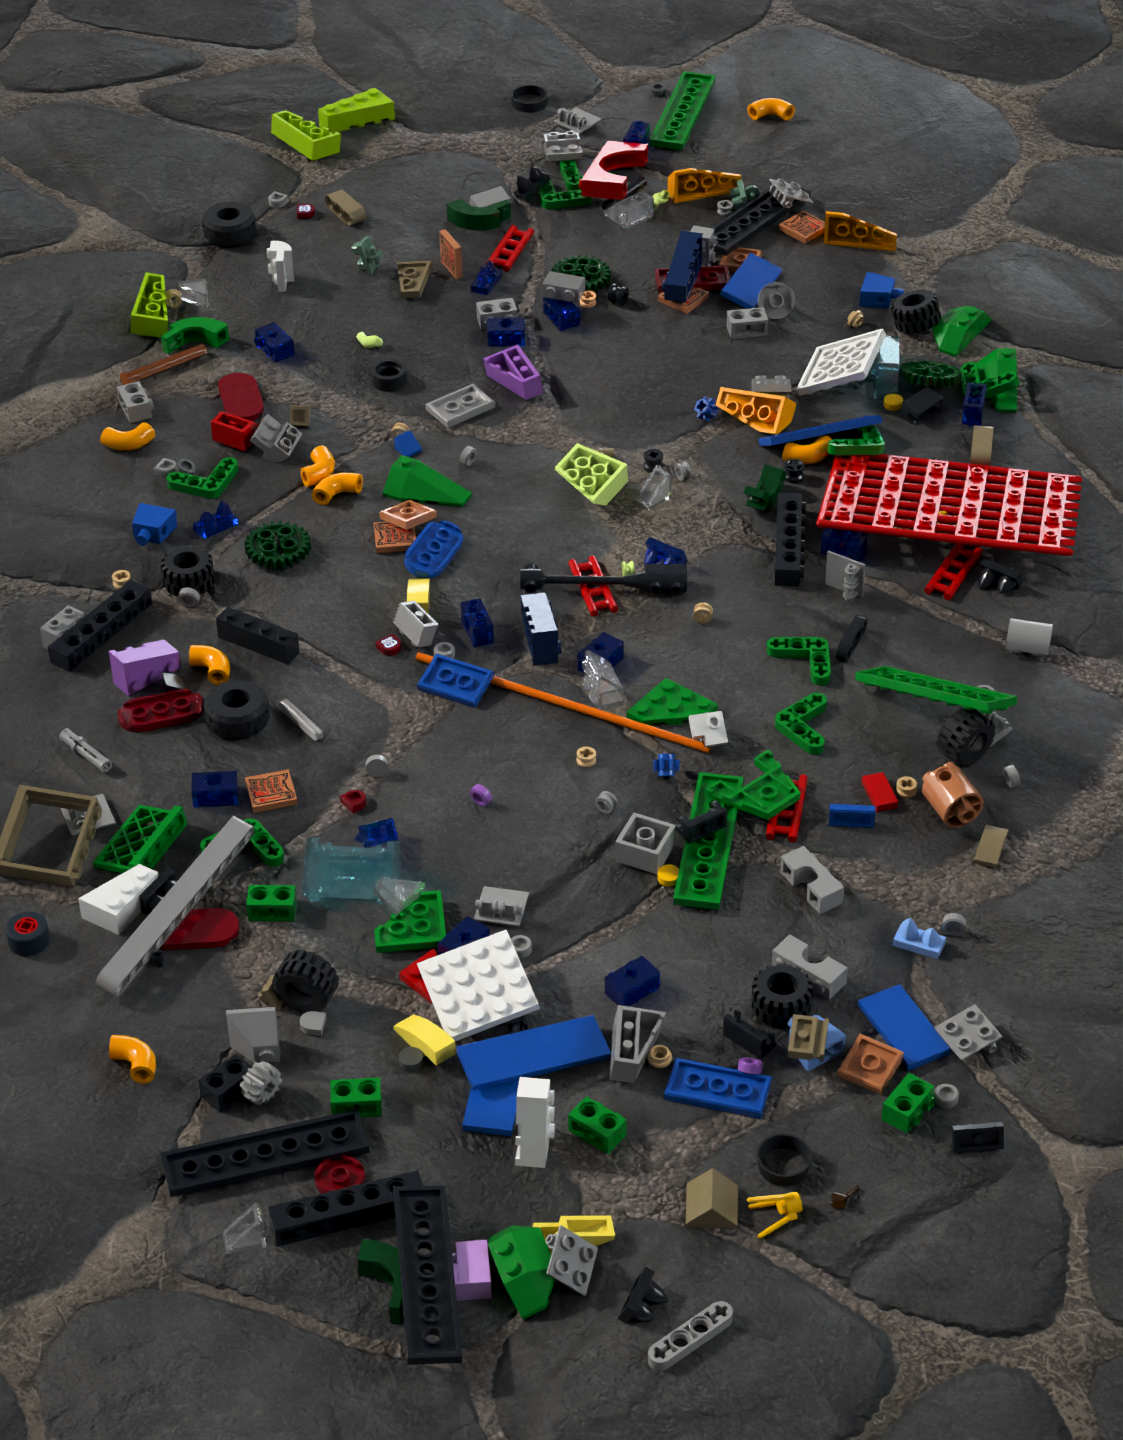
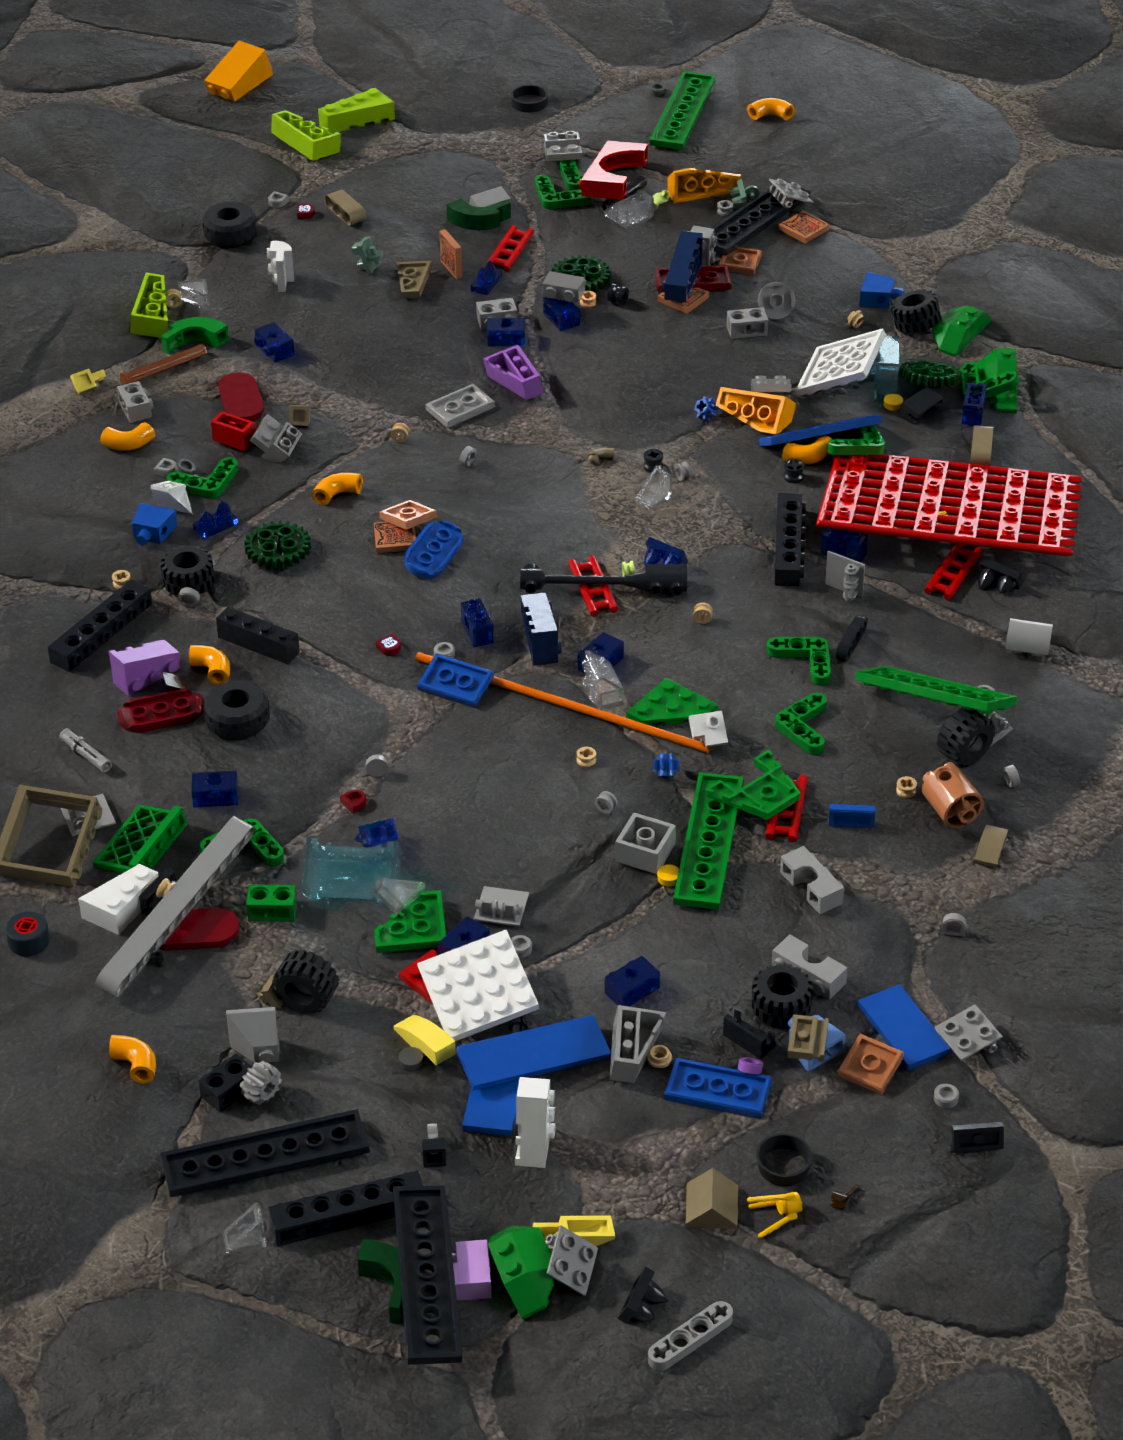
(60, 624): light grey brick -> none
(85, 380): none -> light yellow plate
(164, 888): none -> tan bush
(172, 496): none -> white slope
(239, 72): none -> light orange slope
(271, 791): nougat tile -> none
(301, 720): light grey axle -> none
(313, 1022): light grey tile -> none
(322, 468): light orange cylinder -> none
(339, 1174): dark red tile -> none
(357, 1094): green brick -> none
(369, 341): yellowish green arm -> none
(389, 366): black tyre -> none
(407, 444): blue slope -> none
(415, 623): light grey brick -> none
(417, 481): green wedge -> none
(419, 591): light yellow slope -> none
(433, 1148): none -> black piece
(480, 795): medium lavender tile -> none
(529, 187): black tile -> none
(576, 119): light grey hinge -> none
(593, 473): yellowish green wedge -> none
(597, 1125): green brick -> none
(638, 133): clear blue brick -> none
(703, 824): black hinge -> none
(749, 280): blue tile -> none
(766, 492): dark green arch -> none
(852, 232): light orange wedge -> none
(880, 792): red tile -> none
(908, 1103): green brick -> none
(919, 941): light blue tile -> none

